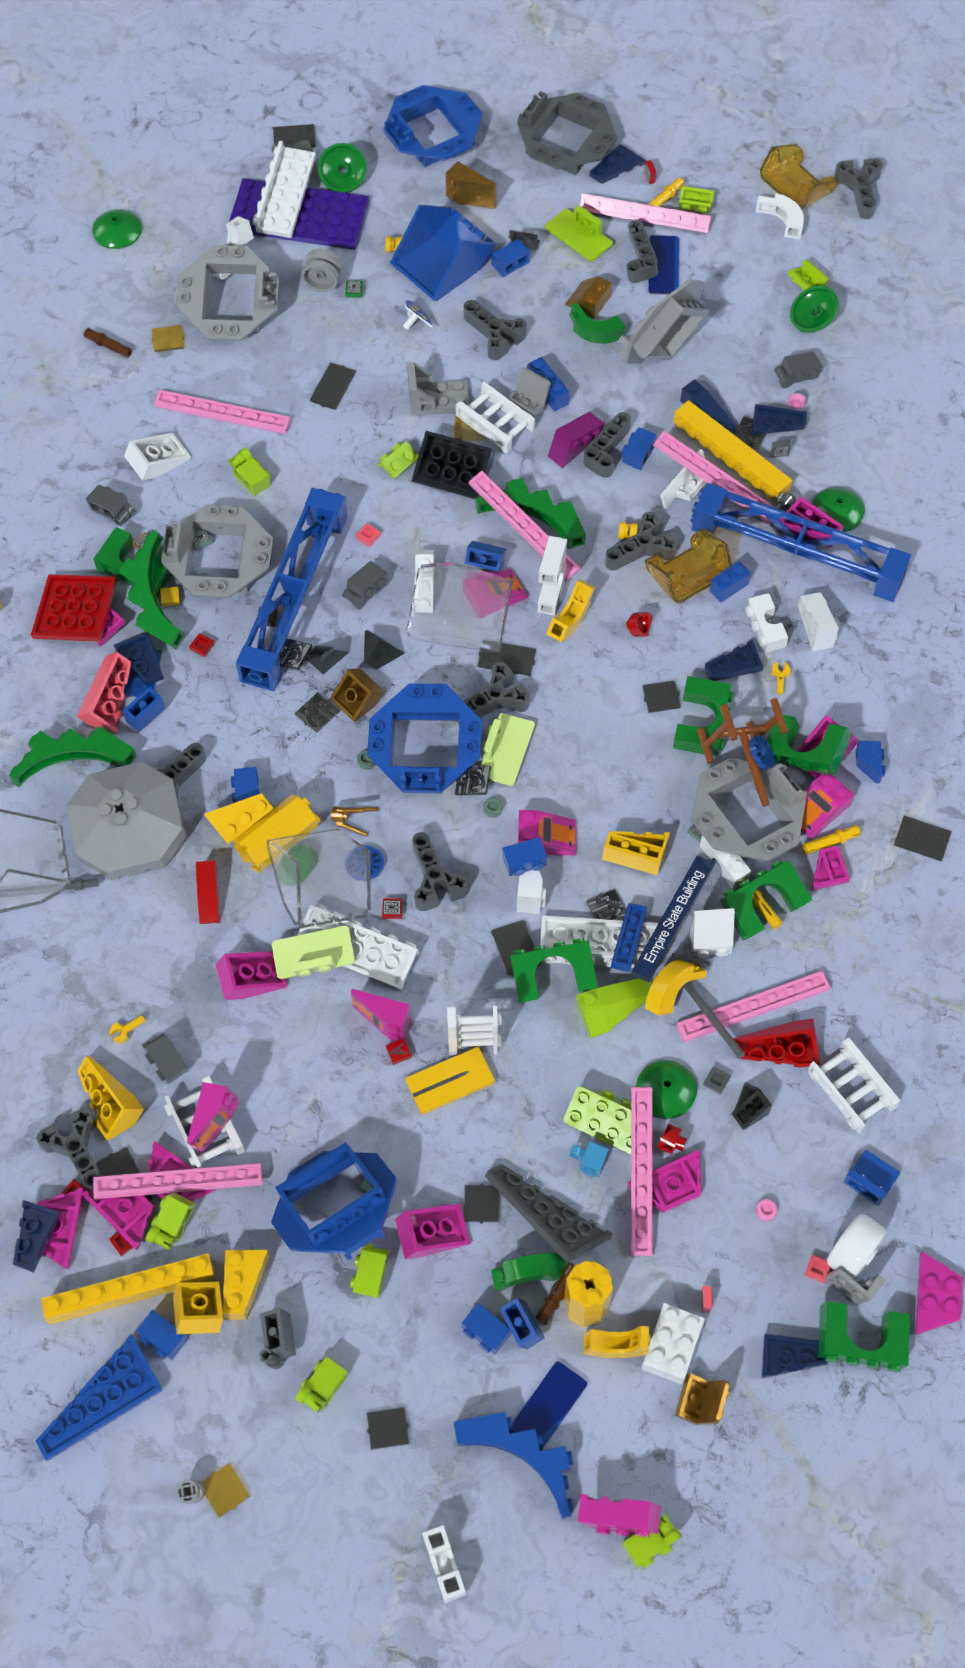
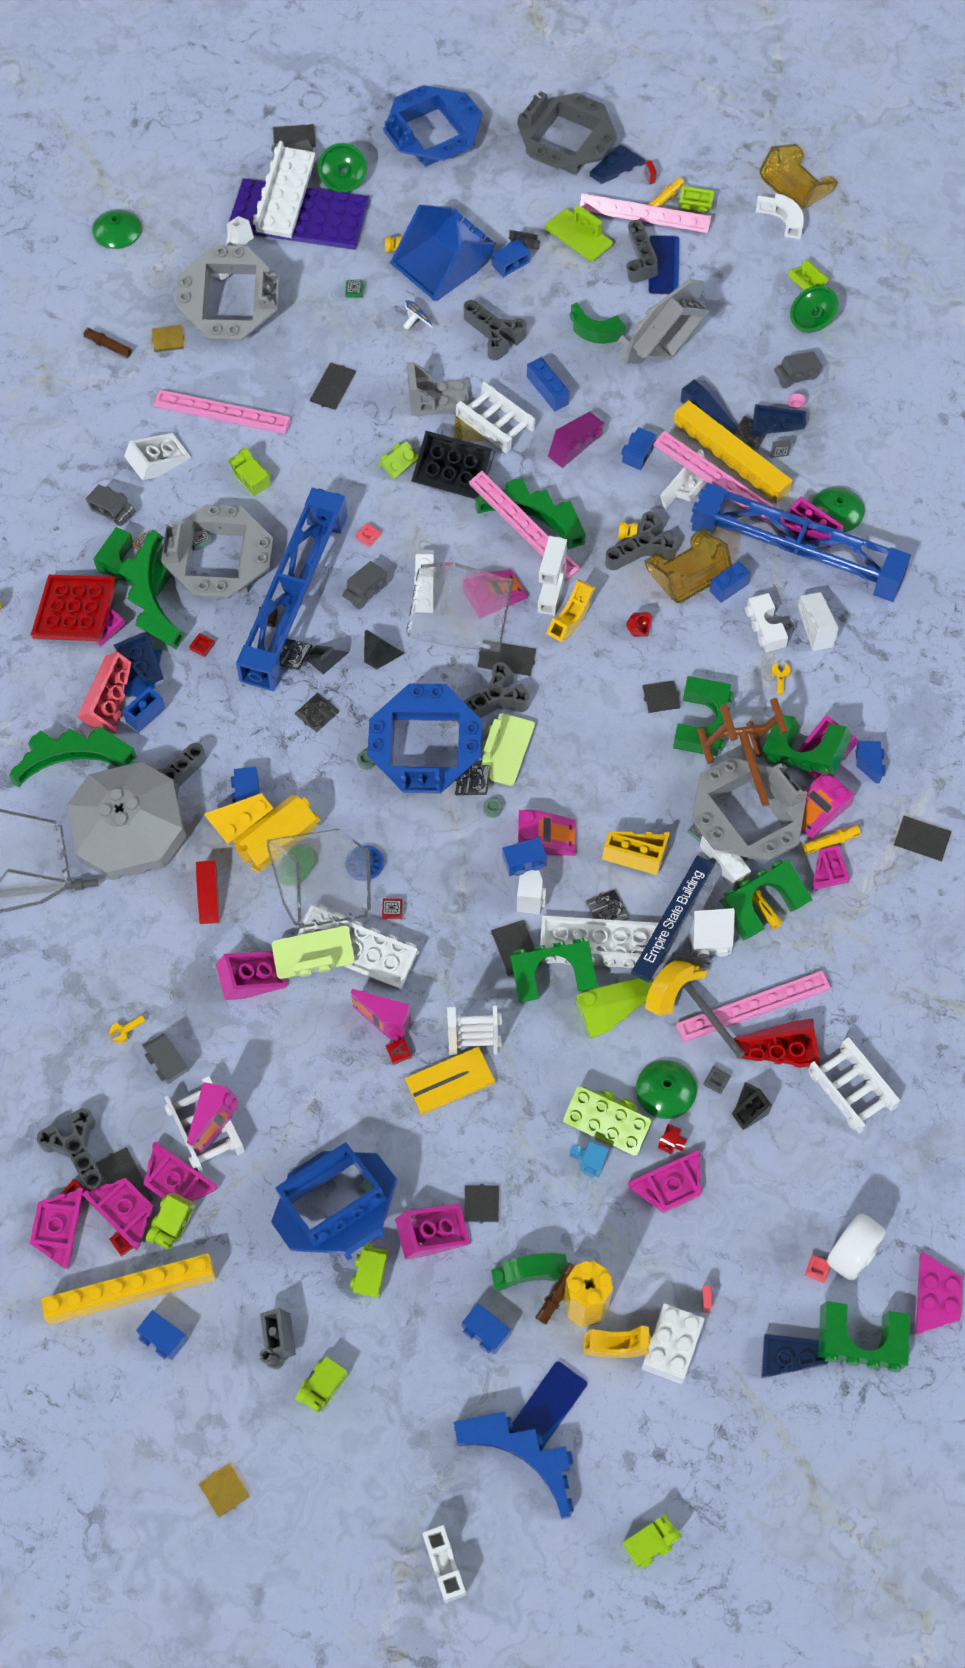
(35, 1231): dark blue wing -> none
(108, 1395): blue wing -> none
(113, 1103): yellow wedge -> none
(170, 596): yellow tile -> none
(177, 1181): bright pink tile -> none
(195, 1491): light grey wheel -> none
(197, 1307): yellow brick -> none
(241, 1279): yellow wedge -> none
(321, 269): light grey wheel -> none
(341, 814): pearl gold plant -> none
(356, 694): pearl gold slope -> none
(387, 1428): clear smoke piece -> none
(446, 879): dark grey beam -> none
(470, 187): pearl gold slope -> none
(485, 556): blue brick -> none
(522, 1323): blue brick -> none
(530, 392): light grey bracket -> none
(549, 1216): dark grey wing -> none
(591, 295): pearl gold slope -> none
(597, 452): dark grey beam -> none
(619, 1516): dark pink wedge -> none
(629, 937): blue tile -> none
(641, 1171): bright pink tile -> none
(702, 1400): pearl gold bracket -> none
(737, 663): dark blue wing -> none
(761, 752): blue wheel -> none
(766, 1210): bright pink tile -> none
(785, 501): dark grey gear -> none
(855, 1292): light grey bracket -> none
(860, 183): dark grey beam -> none
(872, 1177): blue bracket -> none

